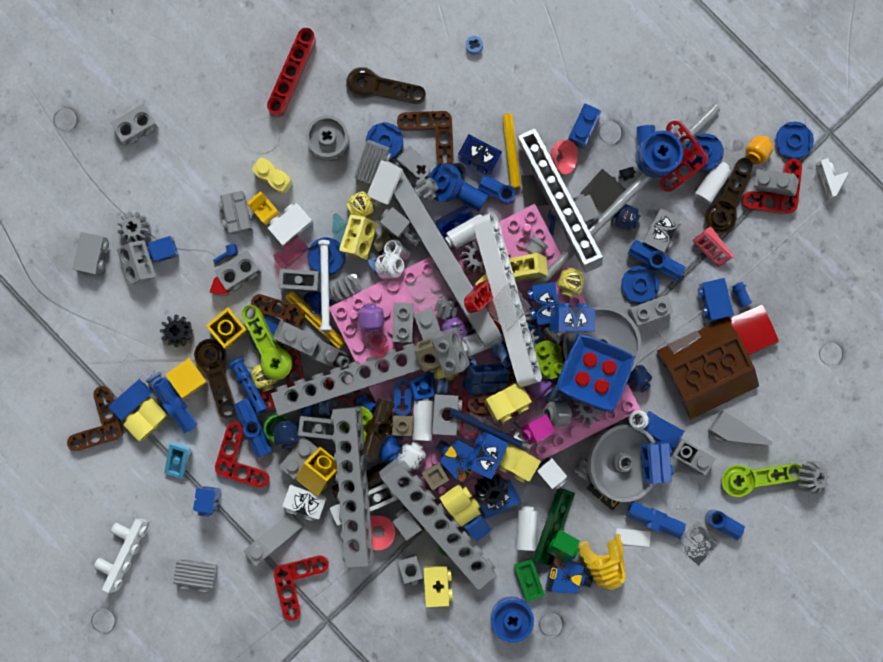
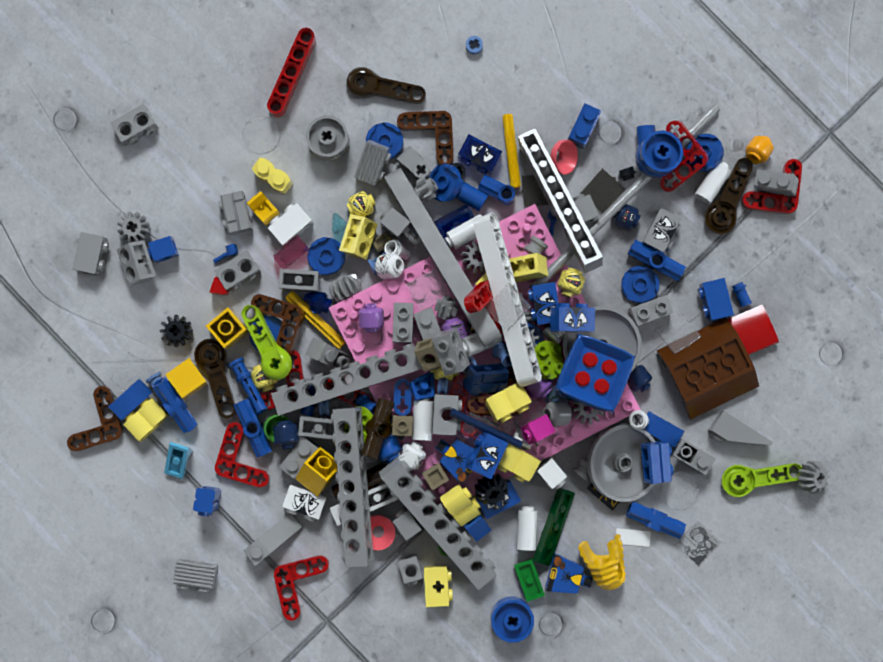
(122, 564): white plate -> none
(295, 338): light grey brick -> none
(324, 285): white bar -> none
(377, 341): clear pink piece -> none
(385, 182): white slope -> none
(564, 546): green brick -> none
(718, 243): coral slope -> none
(725, 524): blue piece -> none
(794, 140): blue tile -> none
(830, 182): white slope -> none

